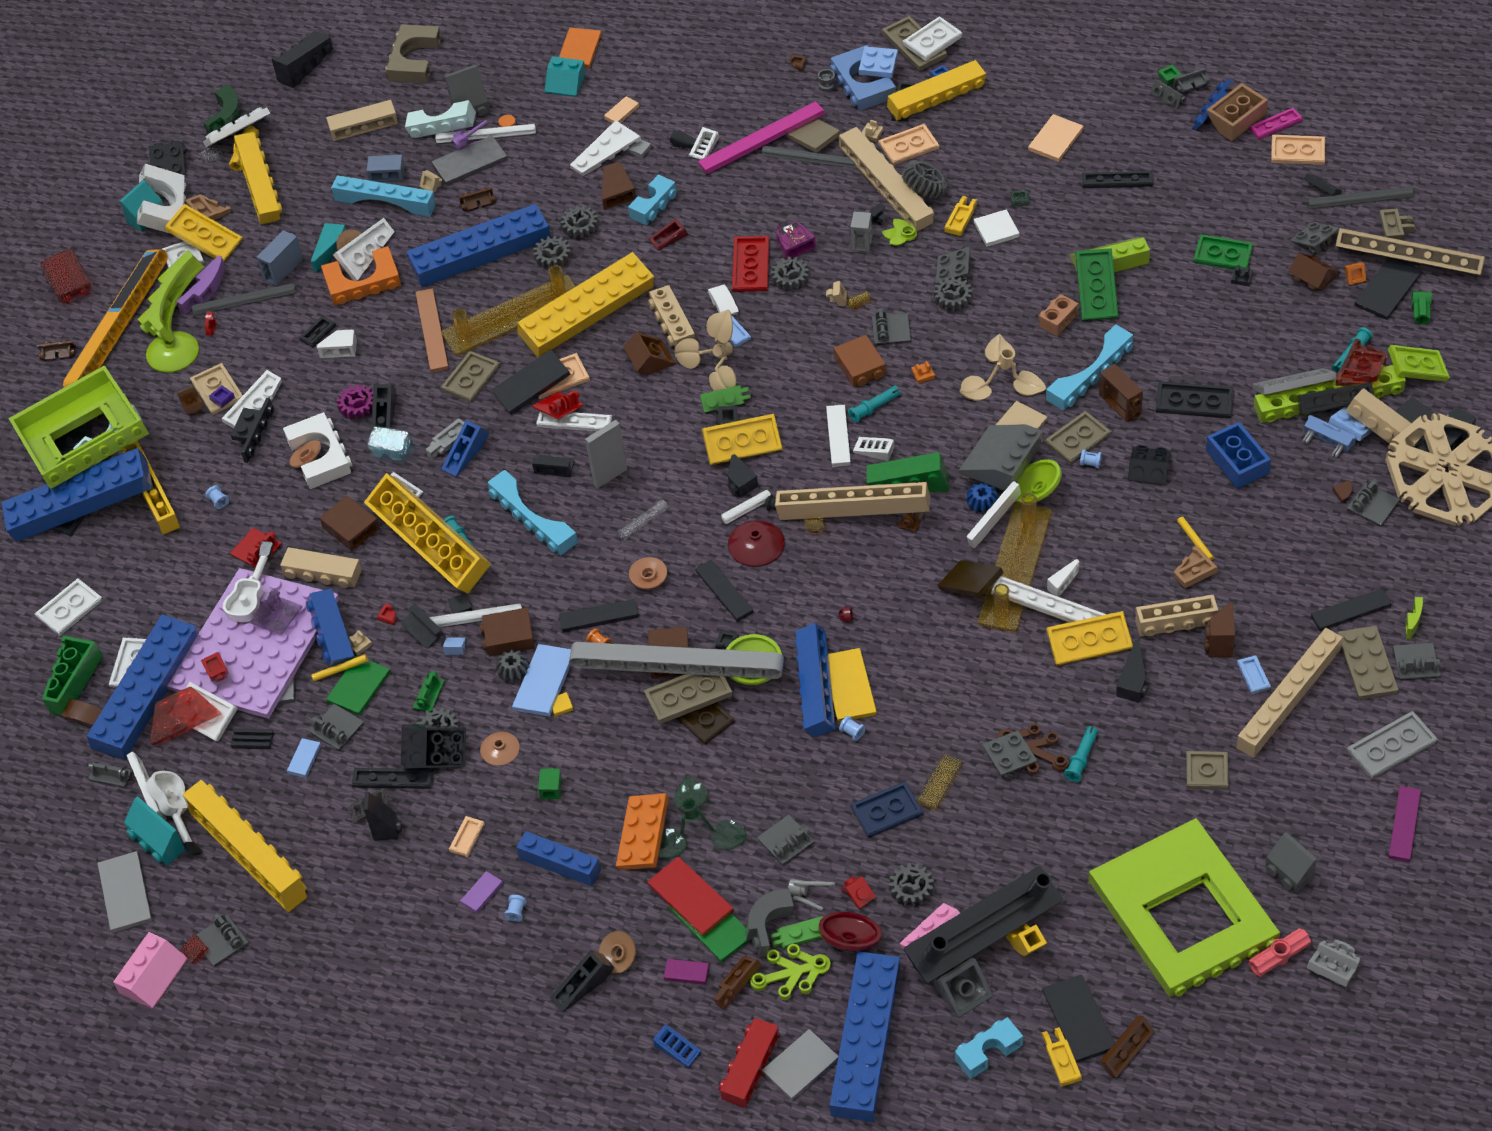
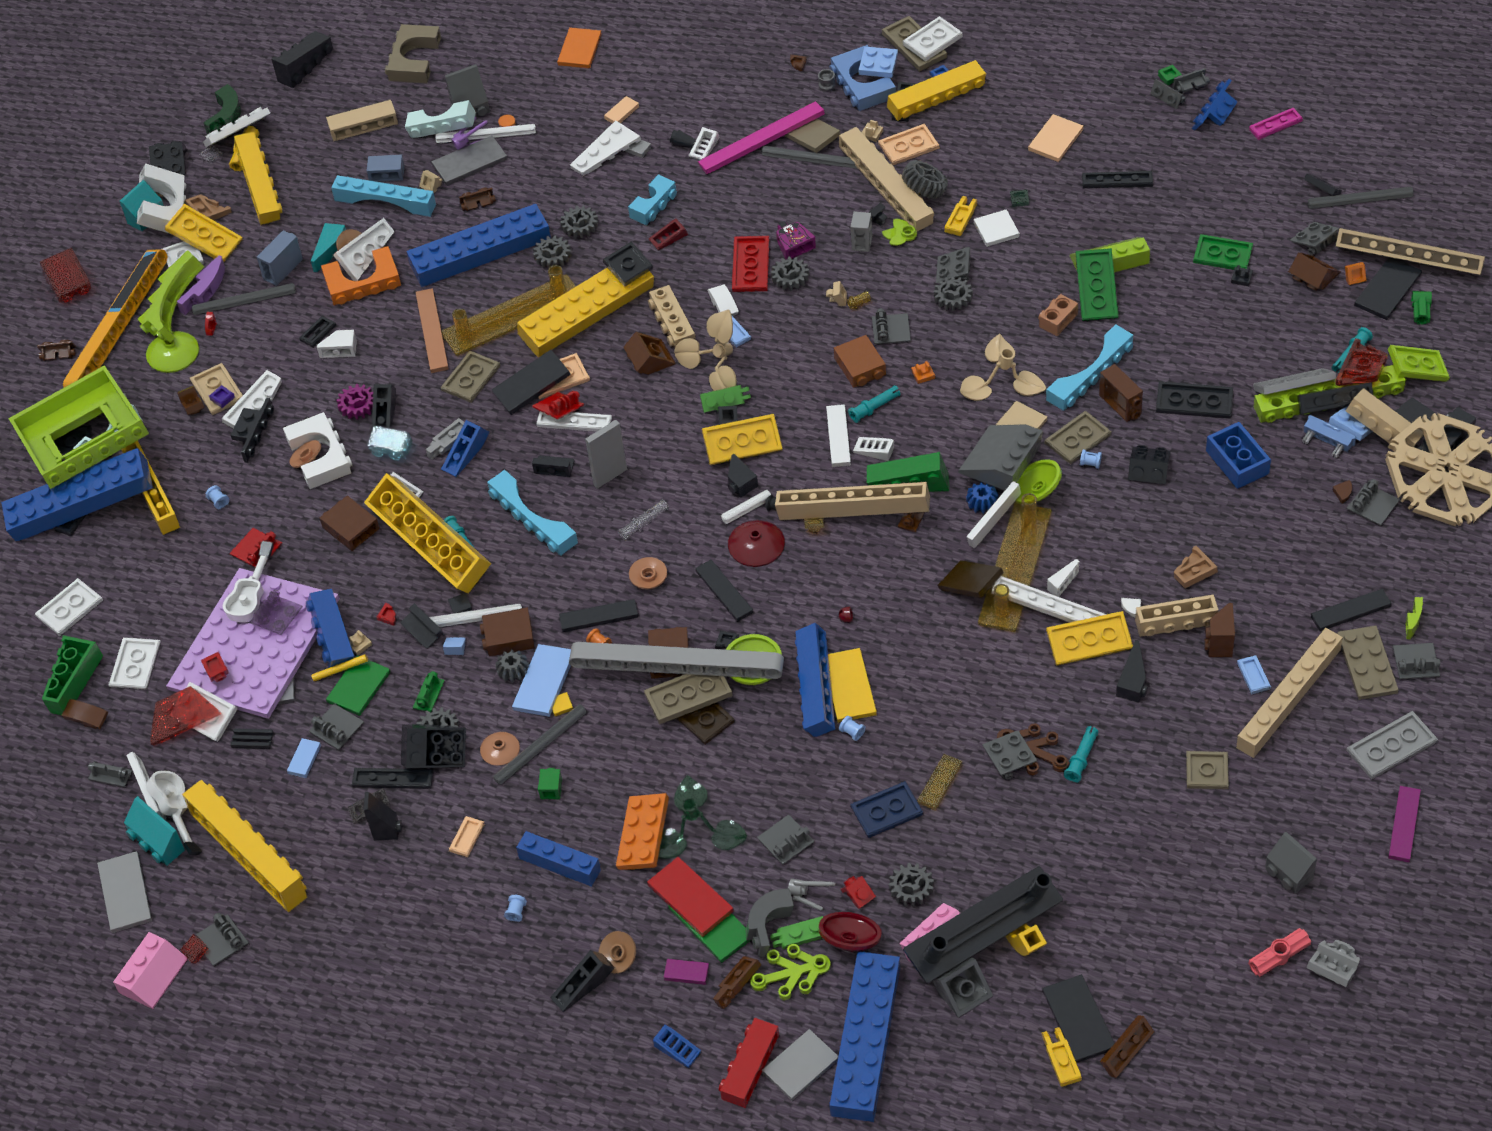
(141, 687): blue brick -> none
(321, 567): tan brick -> none
(481, 892): medium lavender tile -> none
(539, 744): none -> dark grey axle
(564, 76): teal slope -> none
(616, 186): reddish brown slope -> none
(628, 263): none -> black tile
(1001, 1035): medium azure arch -> none
(1130, 605): none -> white tile
(1161, 872): lime panel -> none
(1194, 537): yellow bar -> none
(1237, 111): medium nougat slope -> none
(1298, 149): light nougat tile -> none
(1395, 225): dark tan hinge -> none

